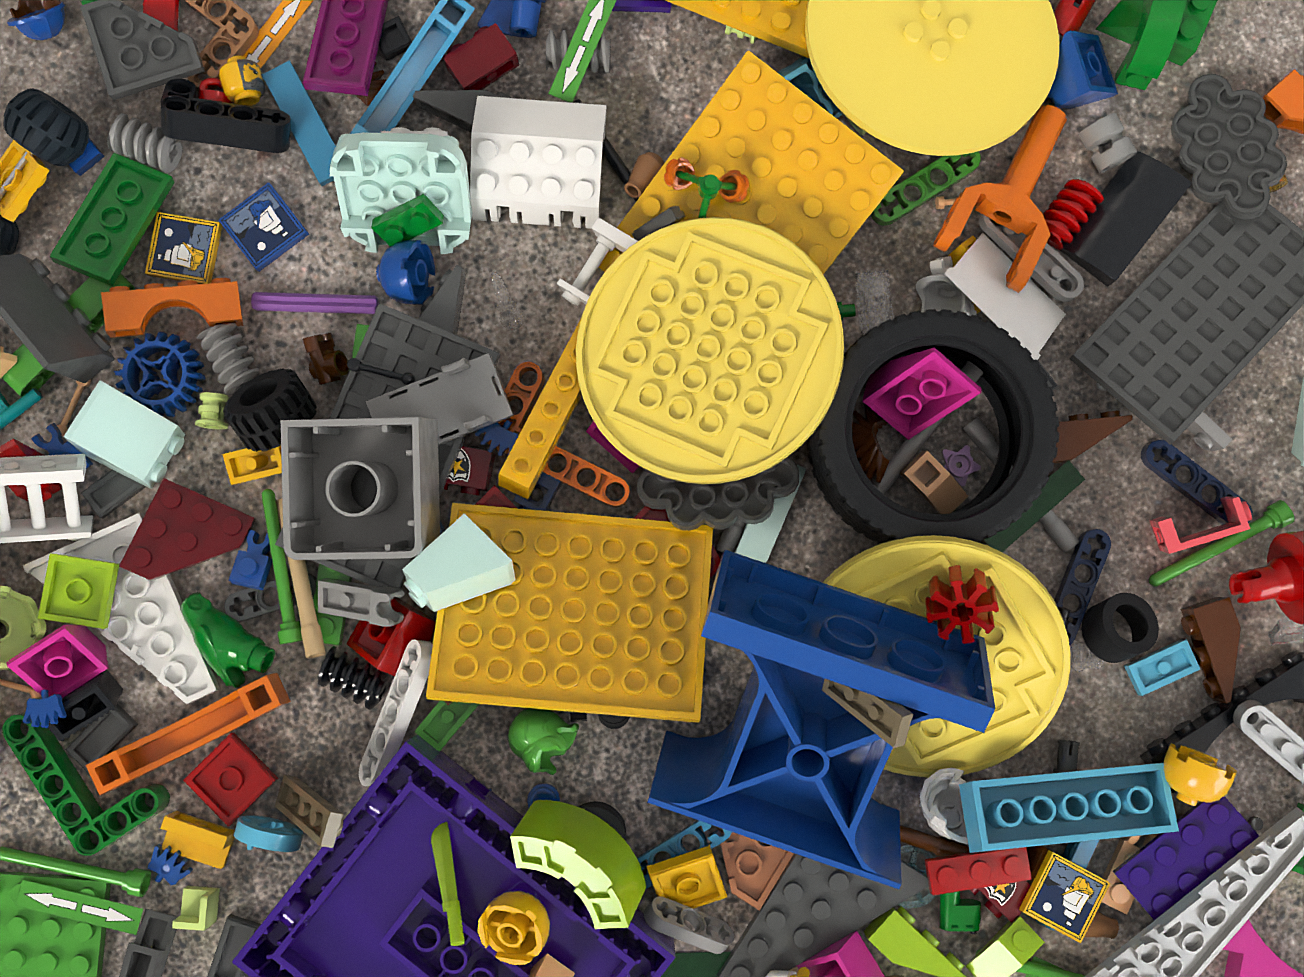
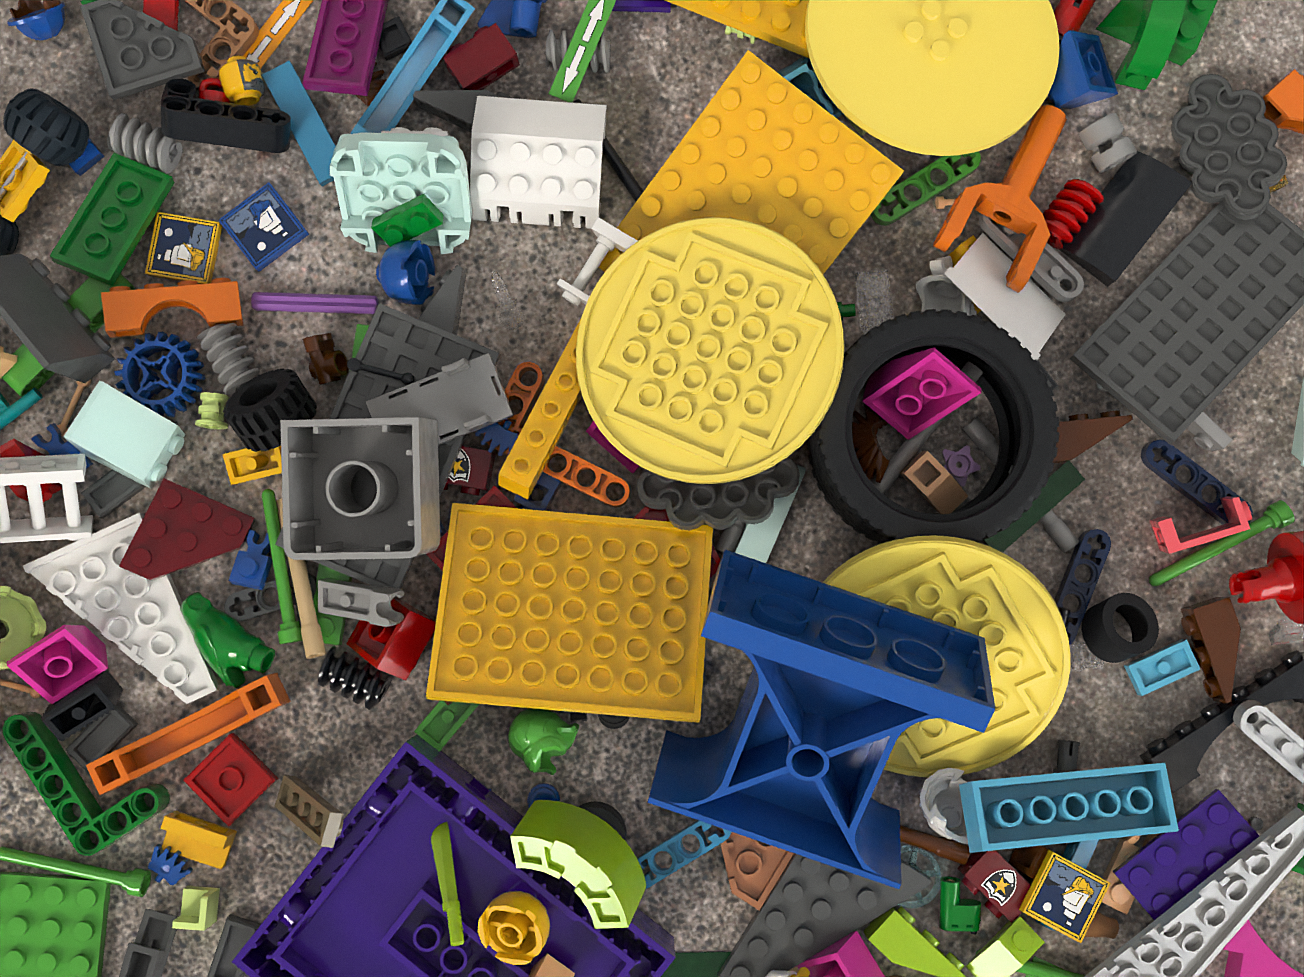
(44, 710): blue piece -> none
(78, 591): lime plate -> none
(79, 907): bright green sticker -> none
(268, 833): medium azure piece -> none
(401, 699): white beam -> none
(457, 567): light aqua slope -> none
(642, 174): medium nougat cone -> none
(666, 218): dark grey plate -> none
(667, 918): light grey beam -> none
(688, 878): yellow tile -> none
(731, 185): plant -> none
(880, 715): dark tan plate -> none
(977, 607): red gear -> none
(977, 870): red plate -> none
(1196, 775): yellow cylinder -> none

